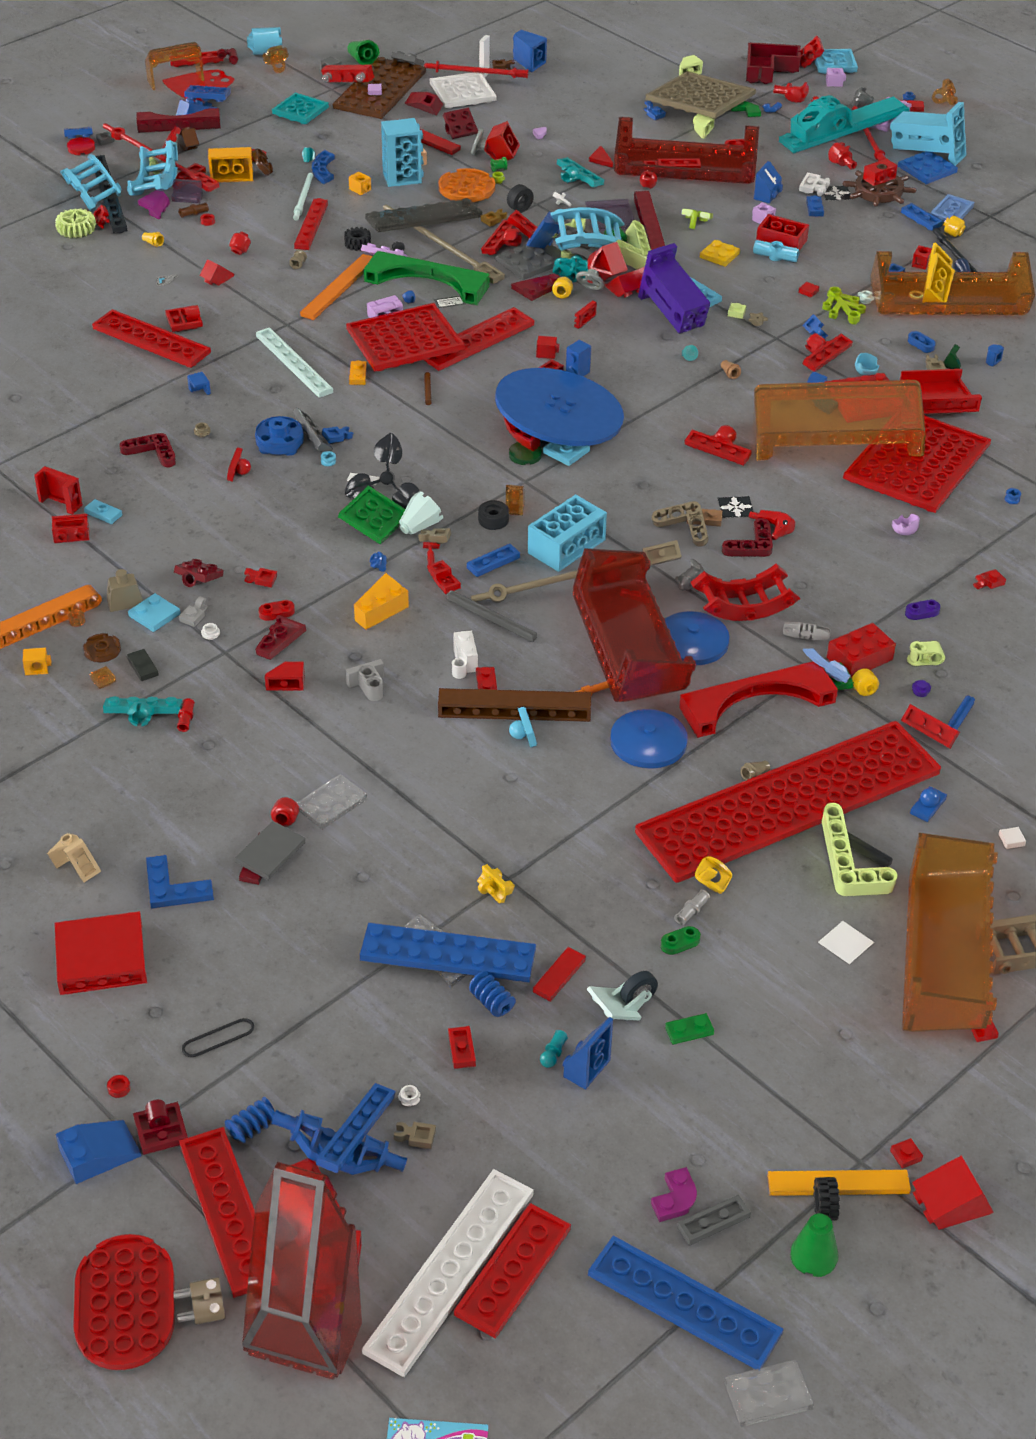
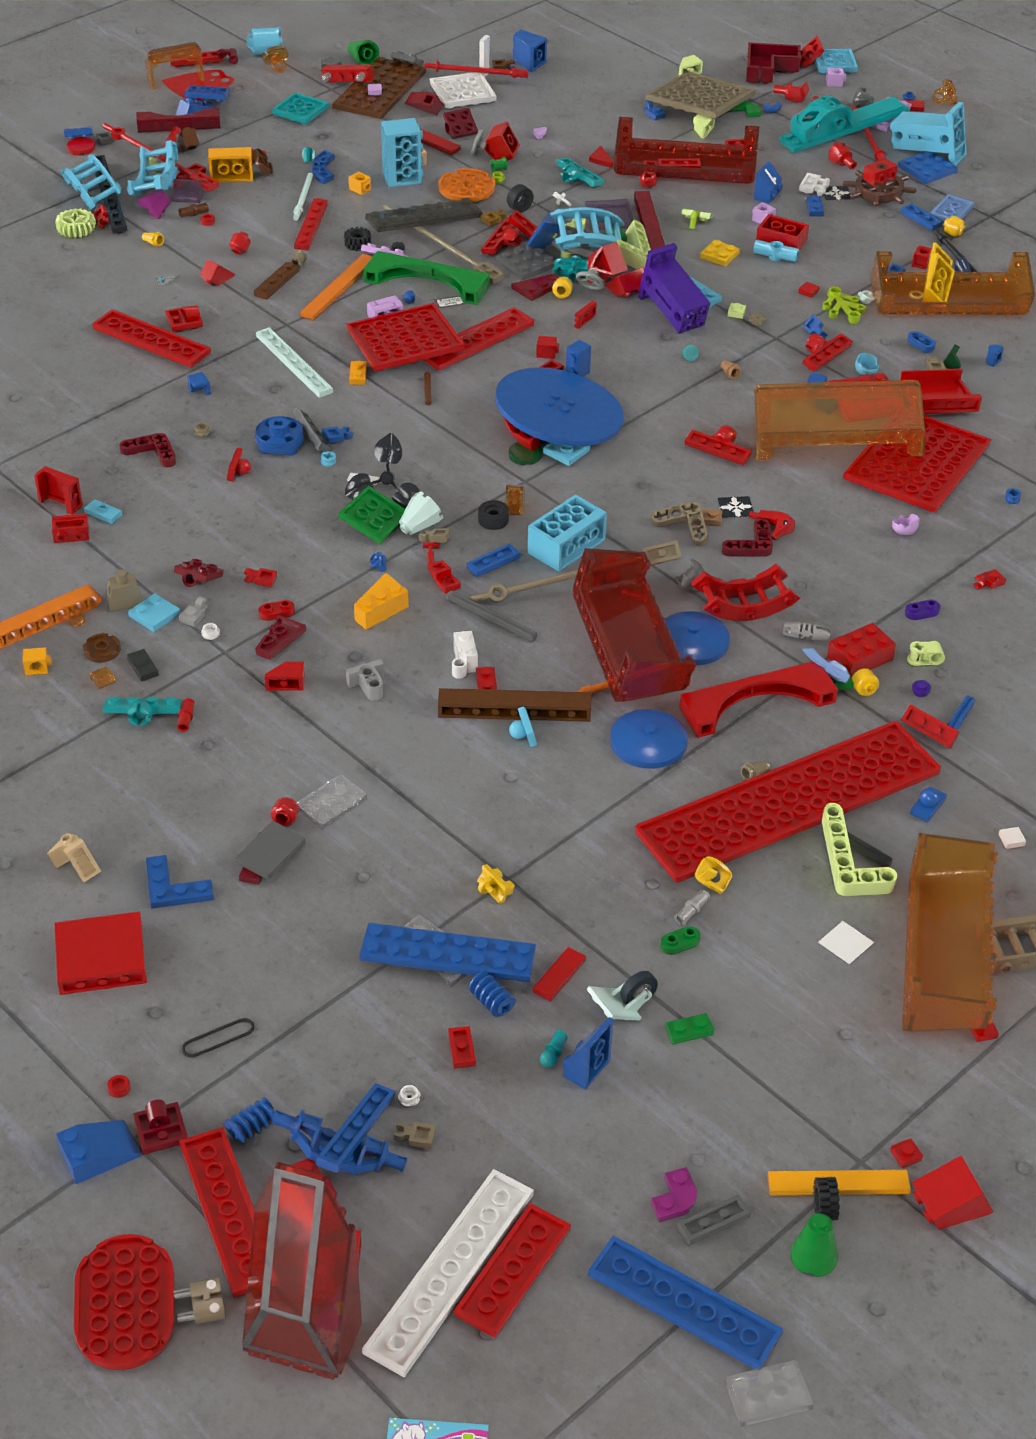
(276, 280): none -> reddish brown plate

